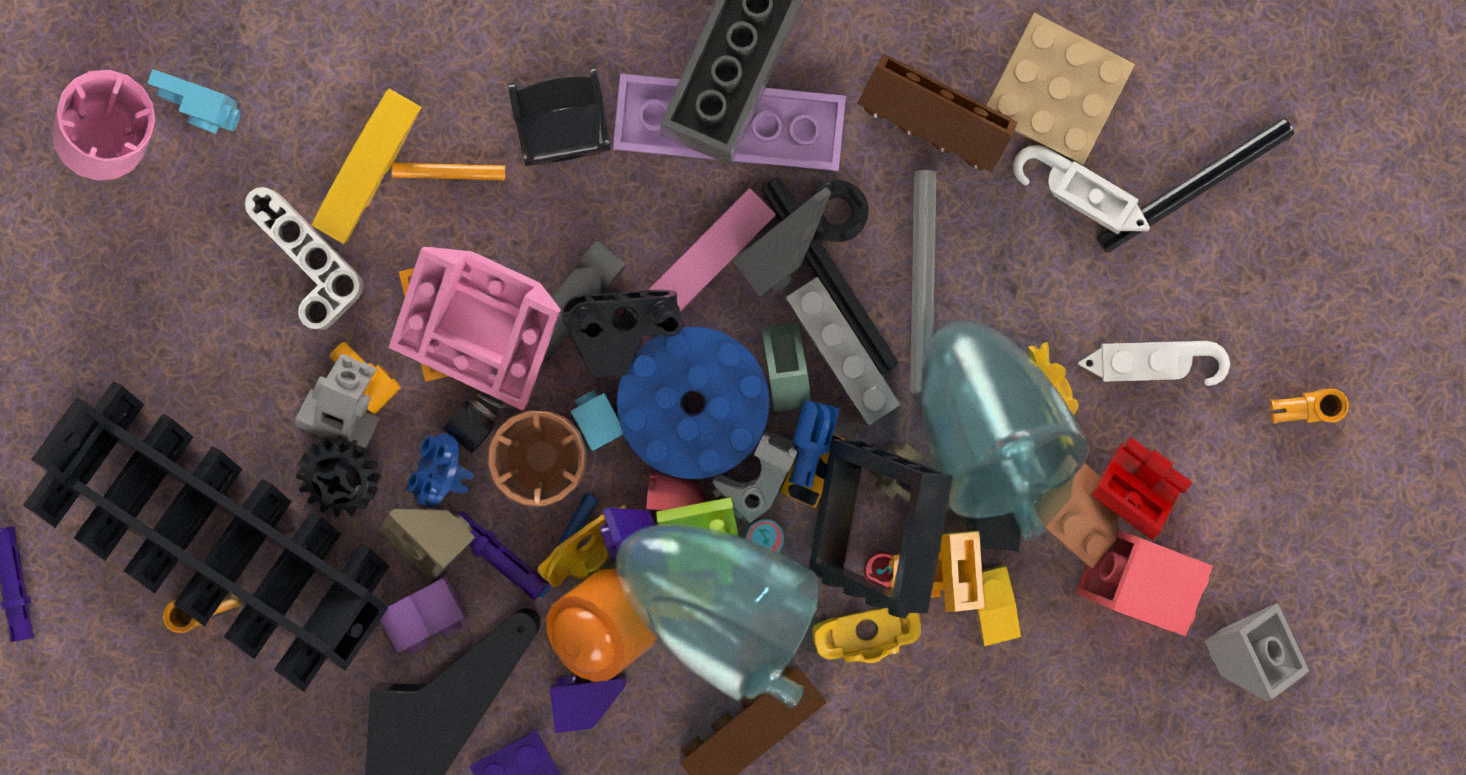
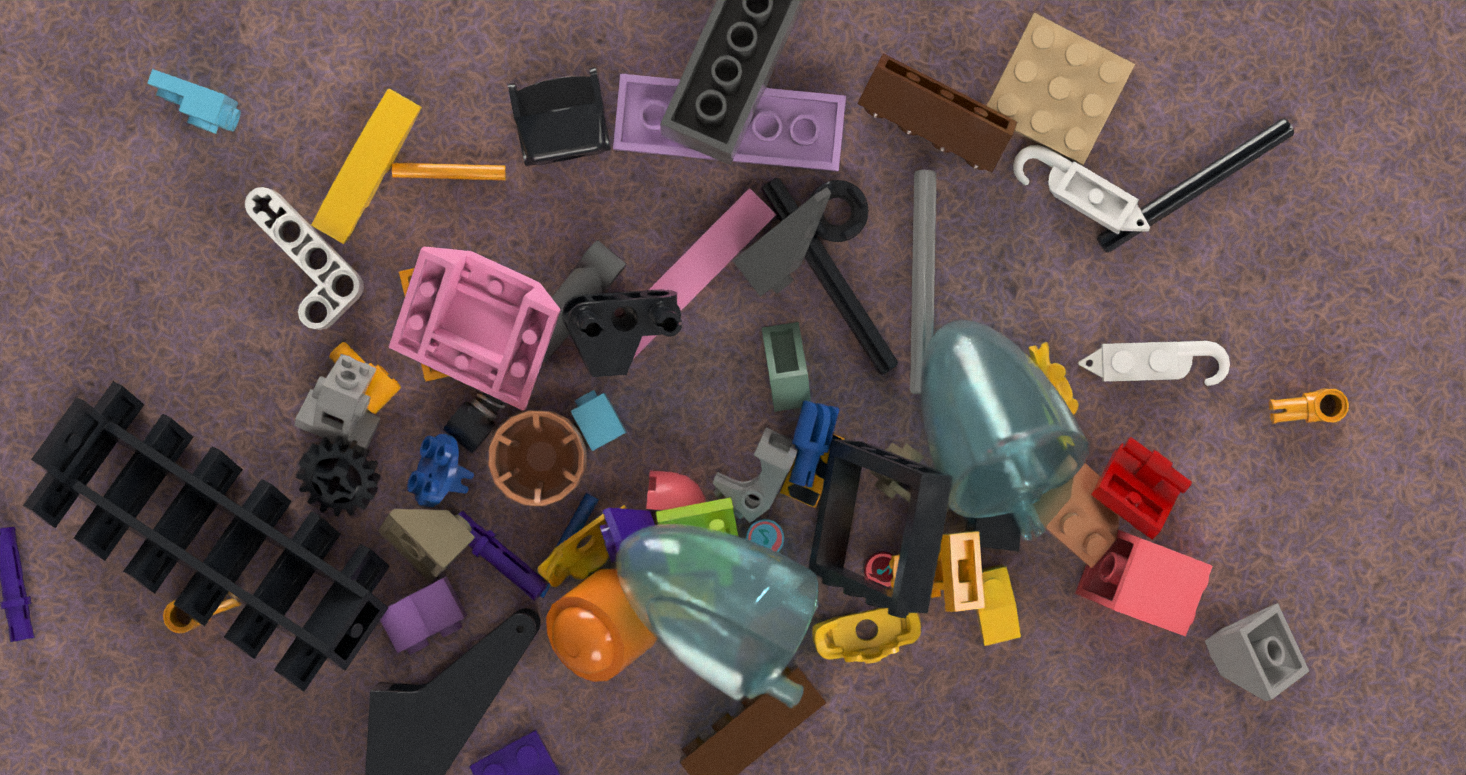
(103, 125): bright pink piece -> none
(582, 703): dark purple slope -> none
(685, 442): blue brick -> none
(842, 351): light grey brick -> none

